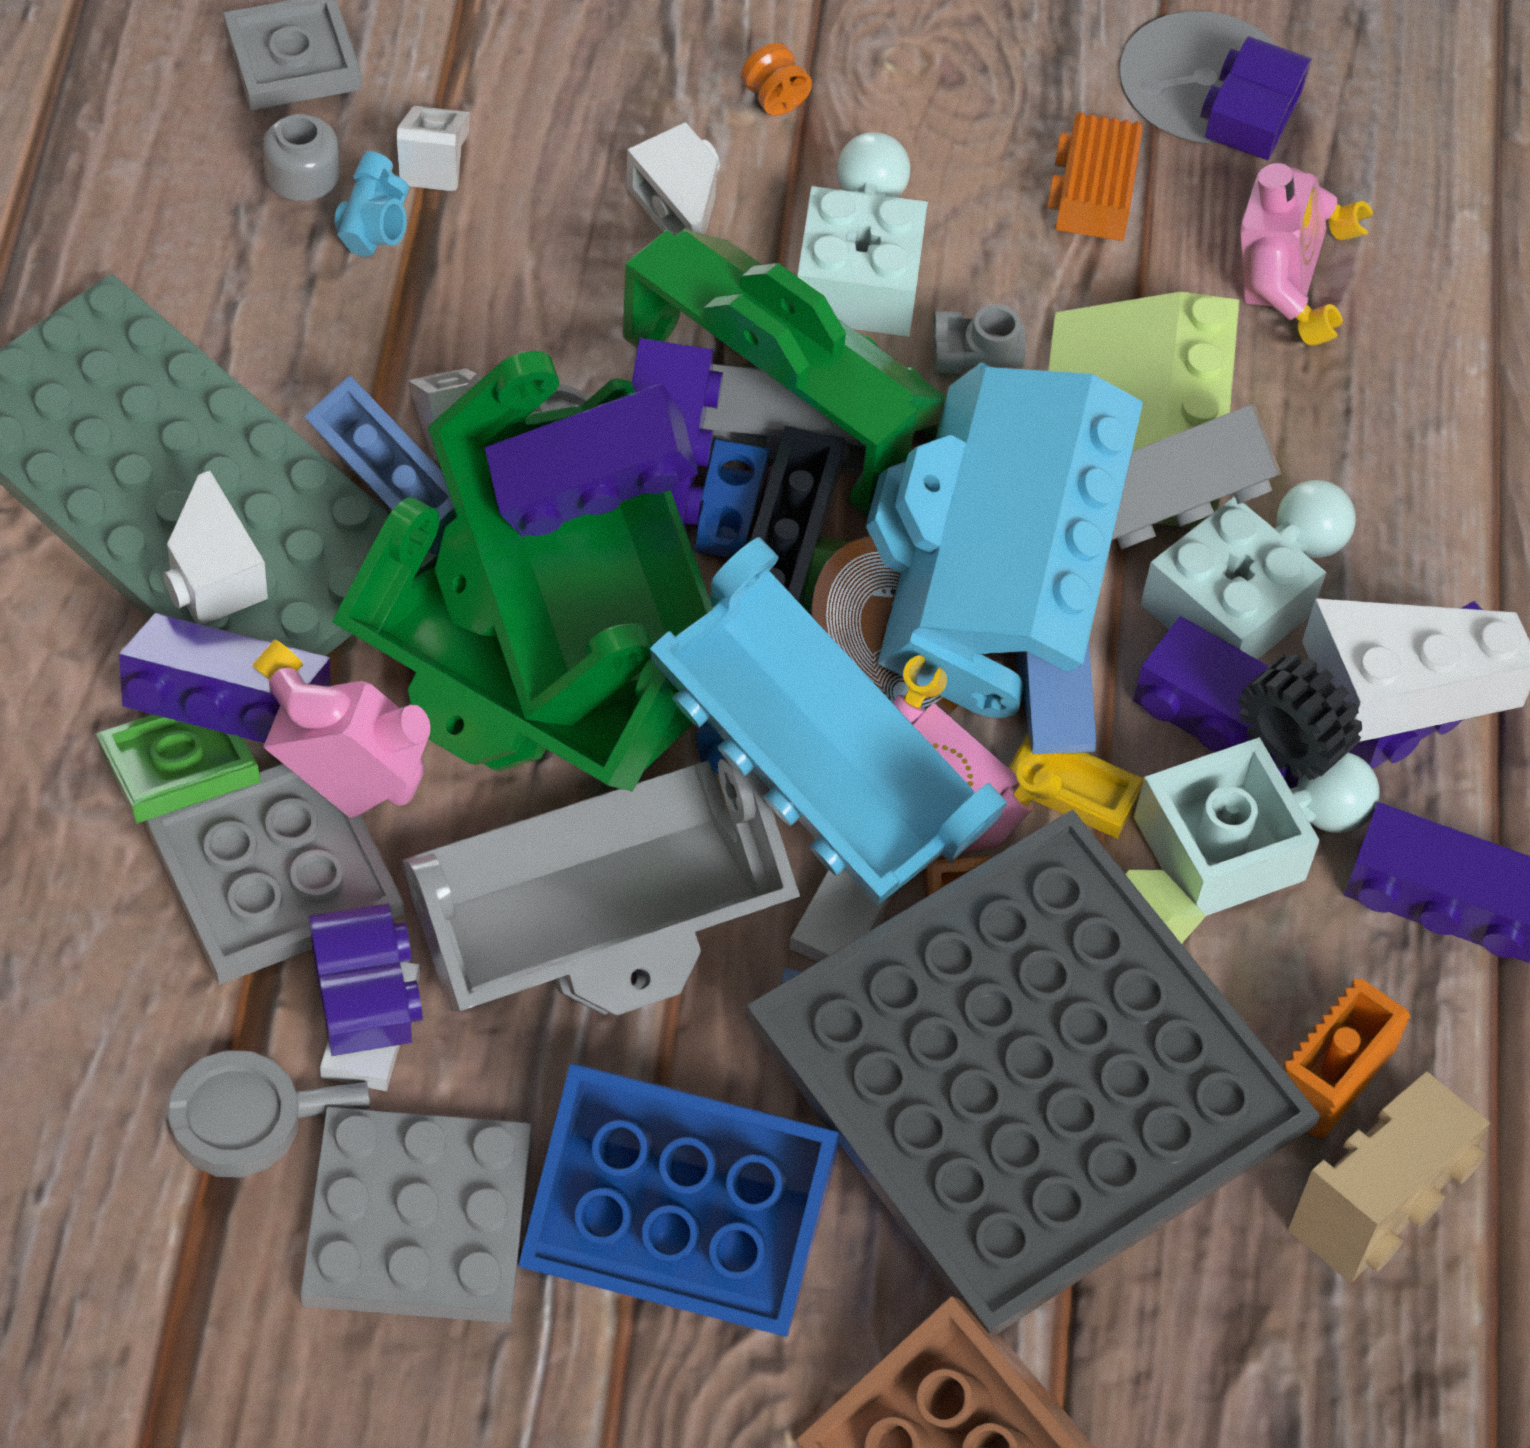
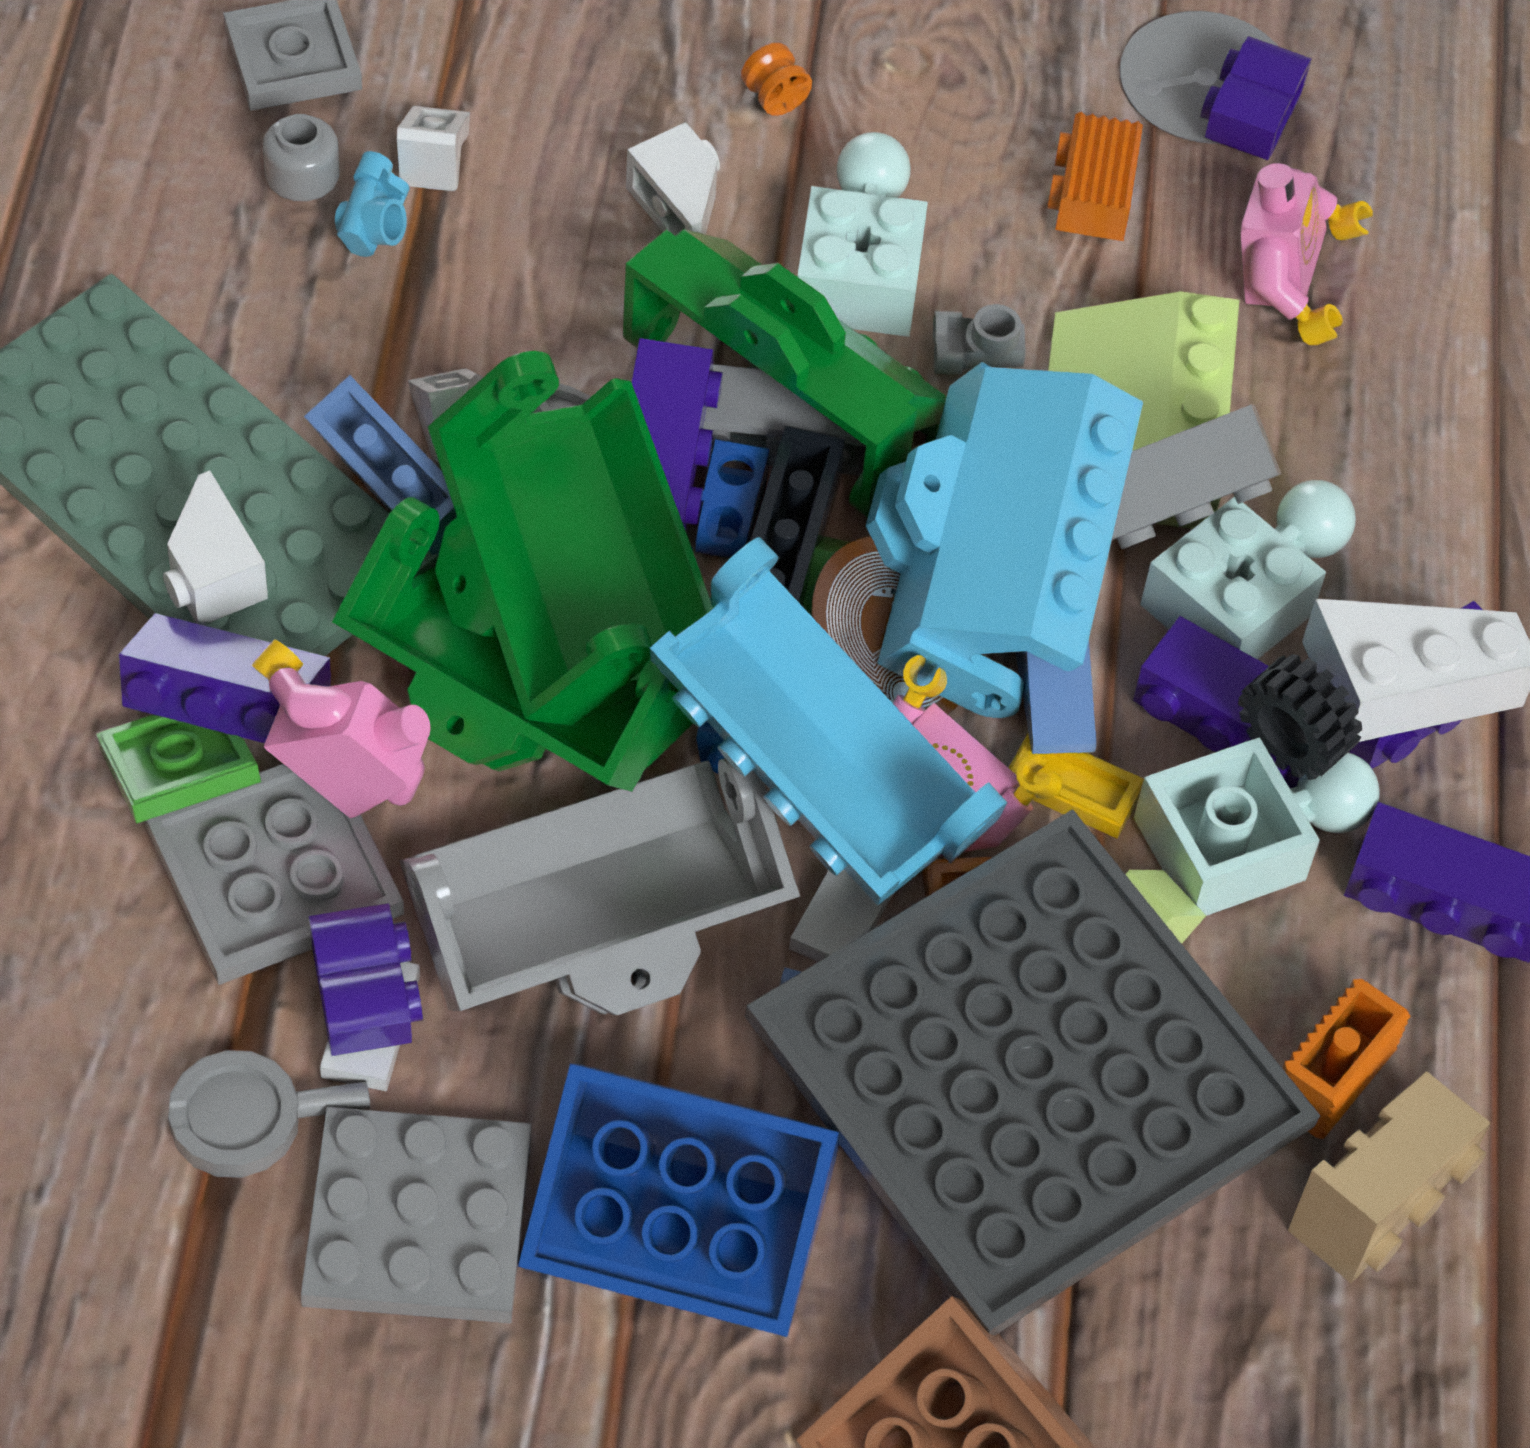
(591, 461): dark purple brick -> none

